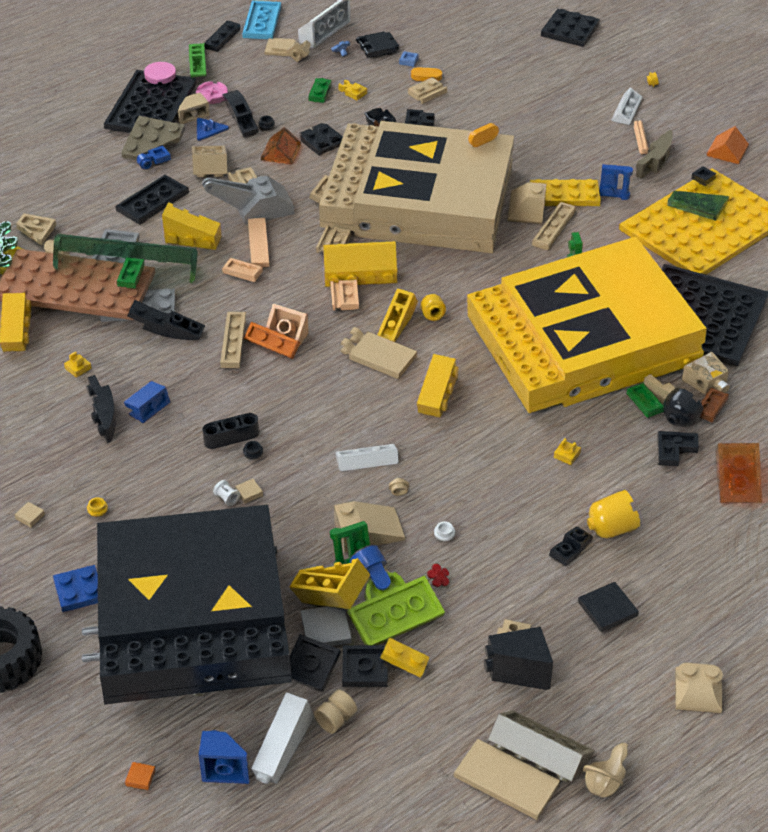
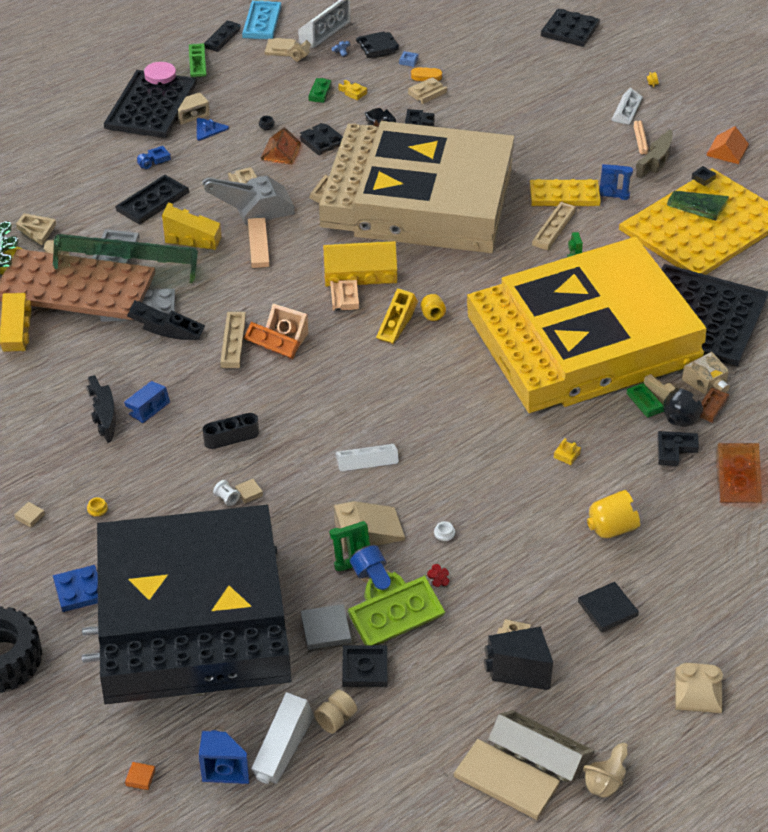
(77, 365): yellow tile -> none
(130, 272): green plate -> none
(150, 134): dark tan plate -> none
(209, 160): tan slope -> none
(212, 91): bright pink tile -> none
(240, 112): black slope -> none
(242, 269): light nougat plate -> none
(252, 450): black plate -> none
(312, 662): black tile -> none
(331, 586): yellow wedge -> none
(333, 236): tan plate -> none
(378, 353): tan tile -> none
(399, 486): tan plate -> none
(404, 657): yellow plate -> none
(437, 385): yellow wedge -> none
(483, 135): light orange tile -> none
(527, 203): tan slope -> none
(572, 545): black slope -> none

